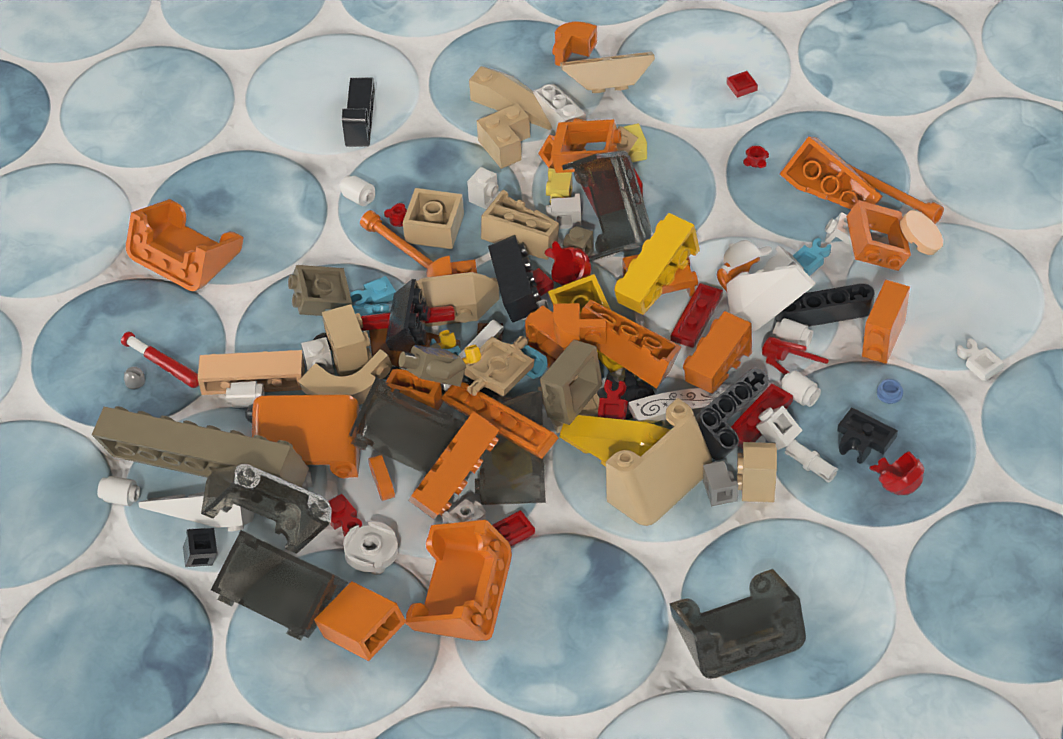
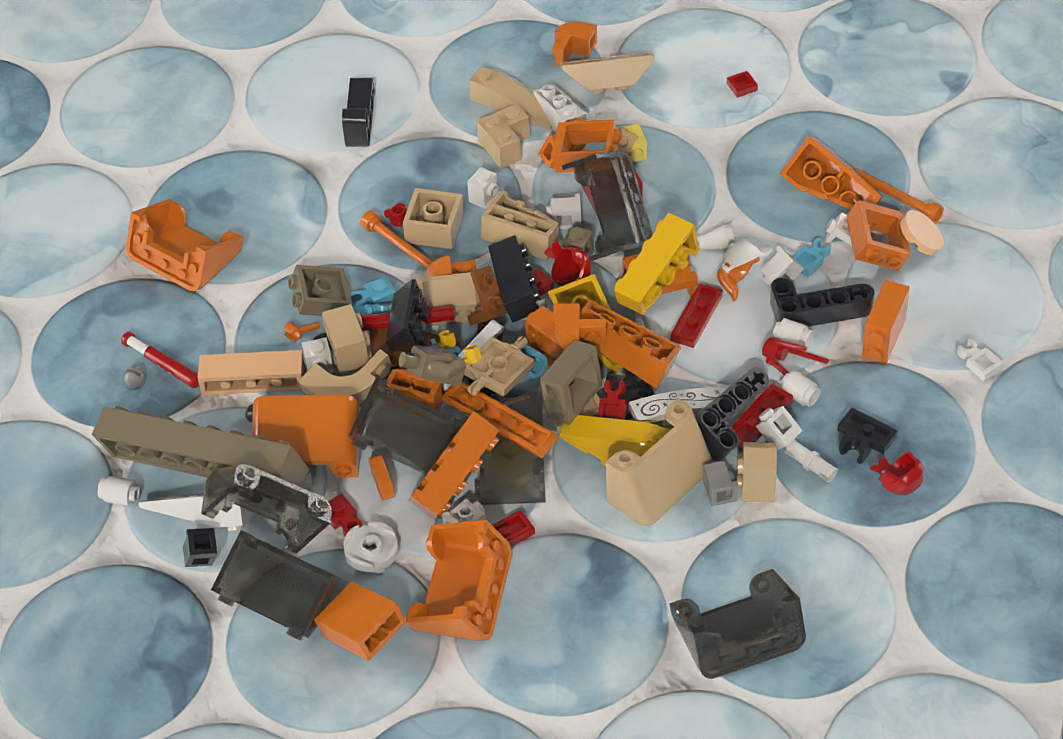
(244, 393): white brick -> none
(294, 333): none -> orange hand
(357, 190): white brick -> none
(489, 296): none -> dark orange bracket
(559, 184): light yellow brick -> none
(717, 239): none -> white cone
(719, 352): orange wedge -> none
(756, 157): red plate -> none
(765, 294): white wedge -> none
(890, 391): medium blue plate -> none

